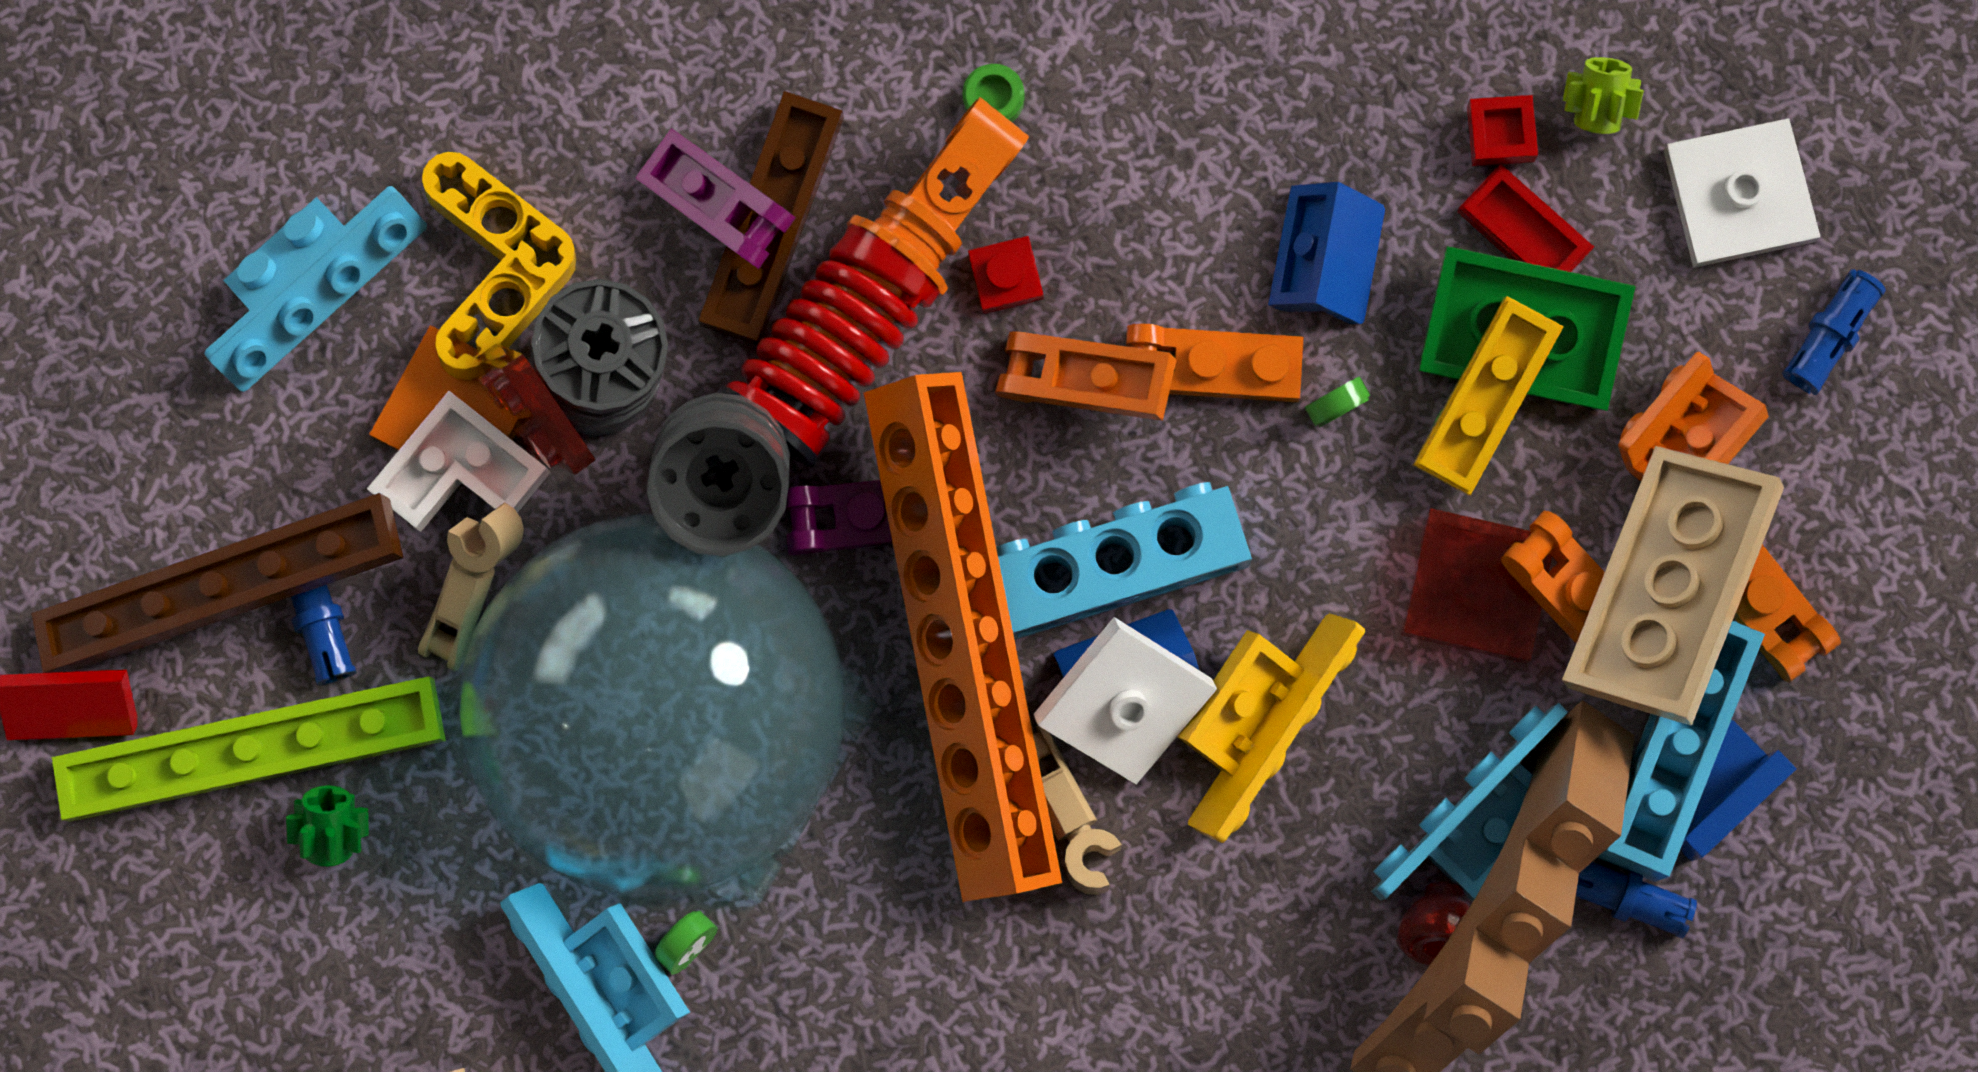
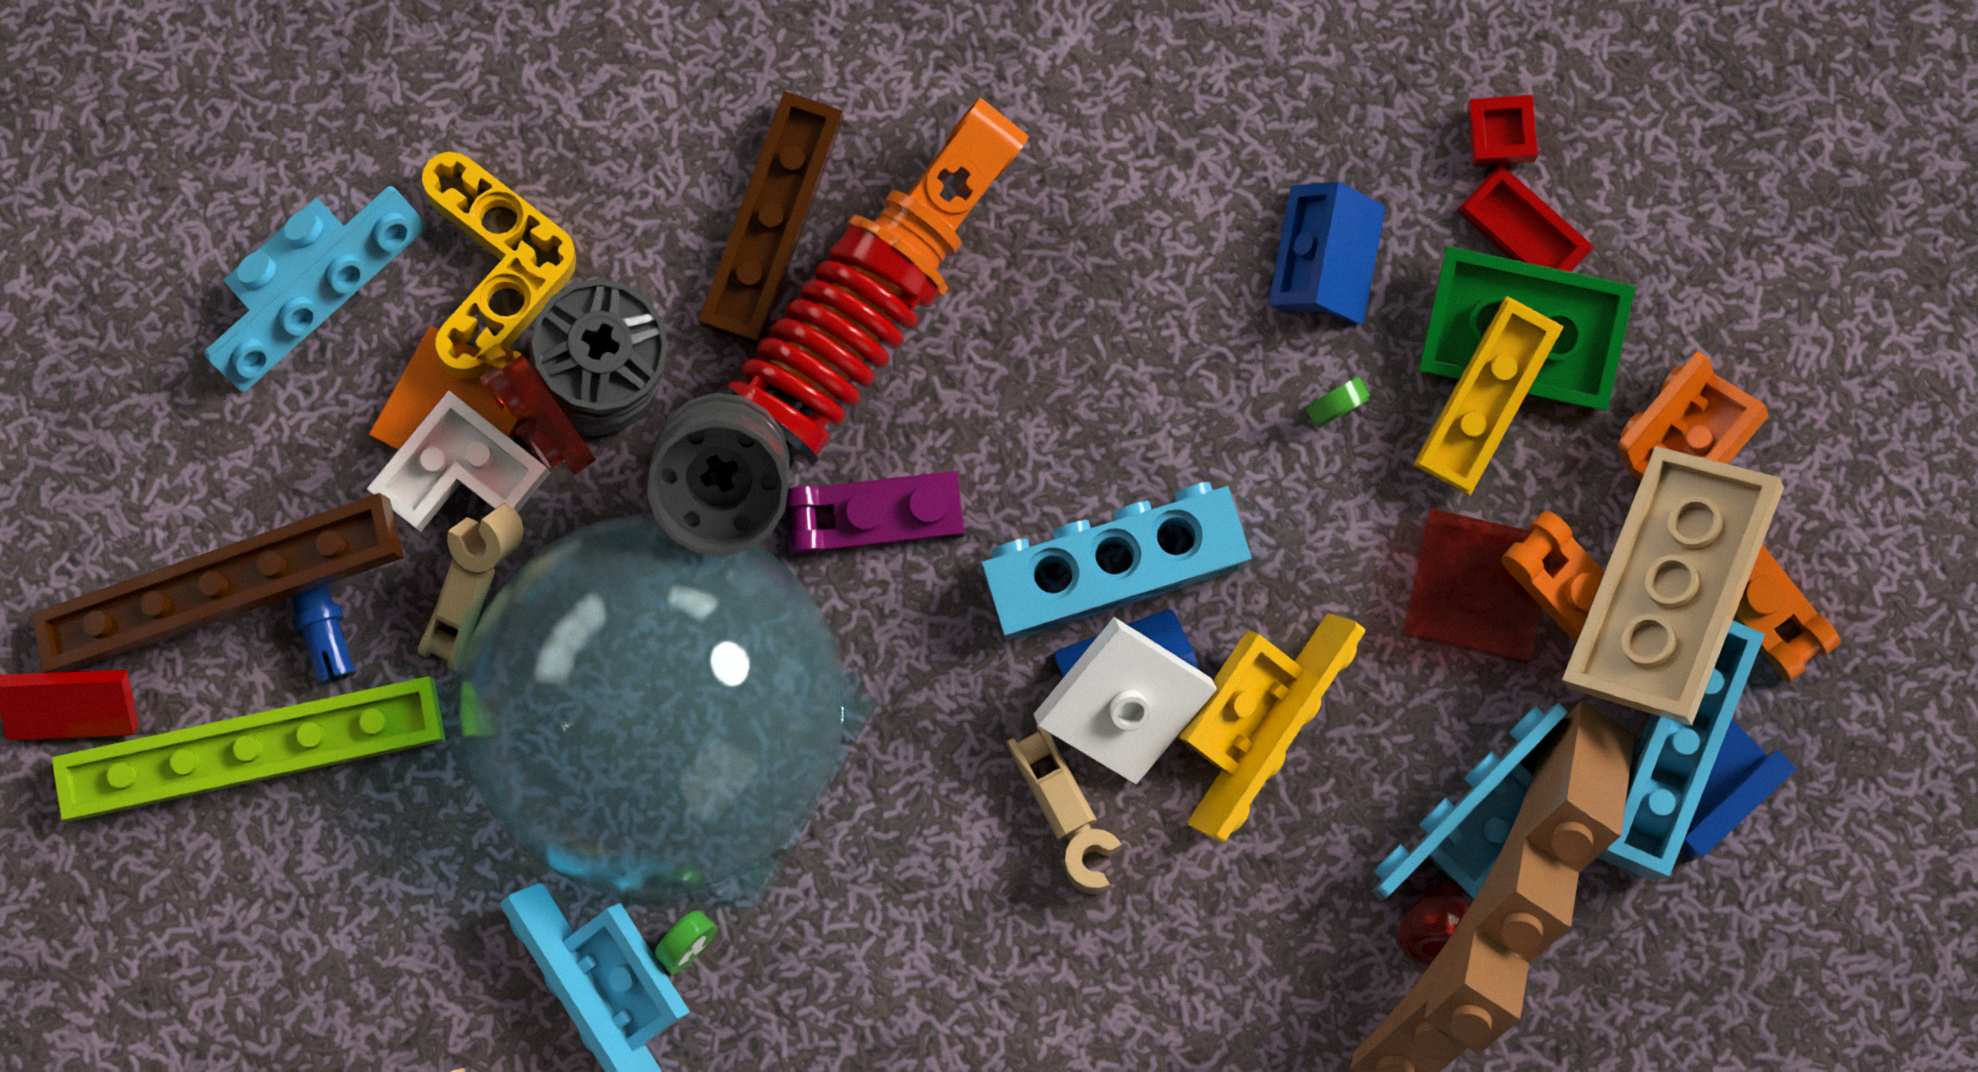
(327, 825): green gear -> none
(713, 197): magenta plate -> none
(962, 636): orange brick -> none
(998, 87): bright green tile -> none
(1005, 274): red plate -> none
(1087, 375): orange plate -> none
(1227, 362): orange plate -> none
(1602, 95): lime gear -> none
(1632, 897): blue pin -> none
(1741, 193): white plate -> none
(1834, 331): blue pin -> none

